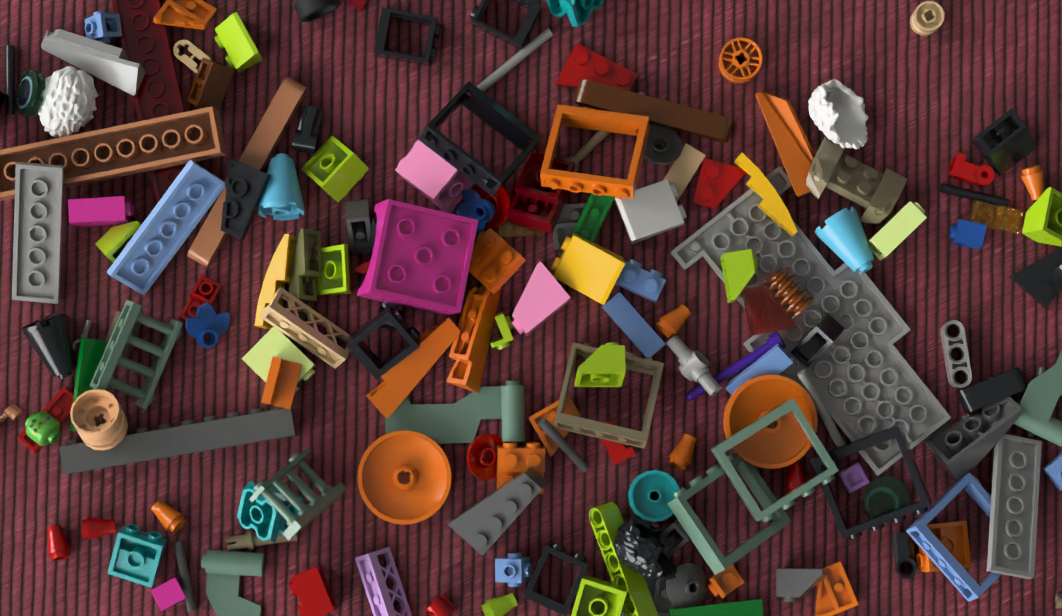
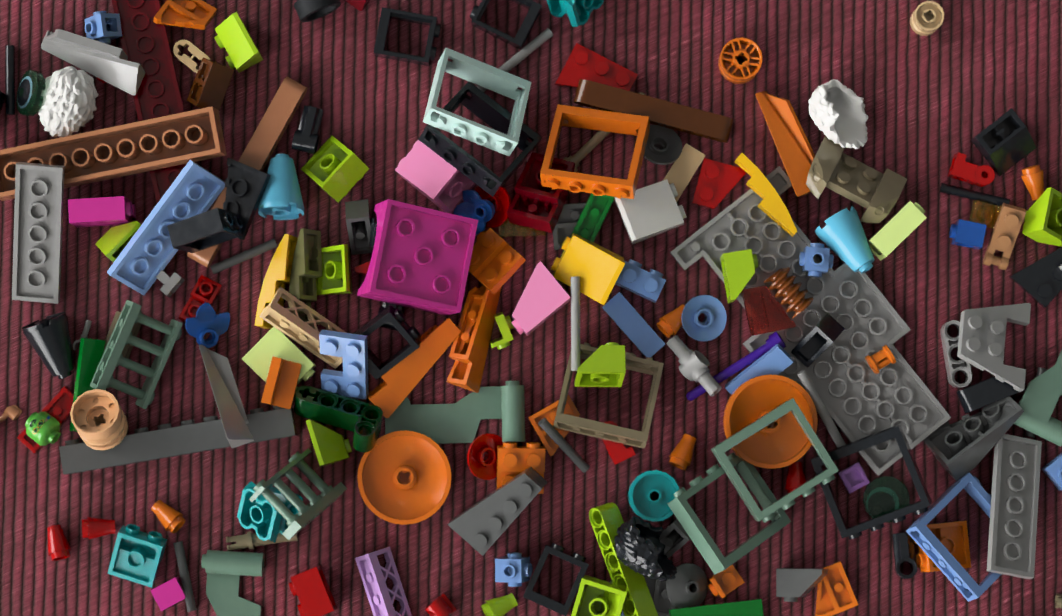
(171, 283): none -> light grey tile
(205, 230): none -> black window
(227, 397): none -> light grey wedge
(243, 256): none -> dark grey bar
(328, 444): none -> lime slope
(341, 412): none -> dark green beam
(354, 352): none -> medium blue plate
(486, 77): none -> light aqua window
(575, 323): none -> light grey bar
(714, 320): none -> medium blue dish
(808, 264): none -> medium blue brick
(880, 359): none -> orange bush
(983, 340): none -> light grey wing
(1004, 235): none -> medium nougat plate

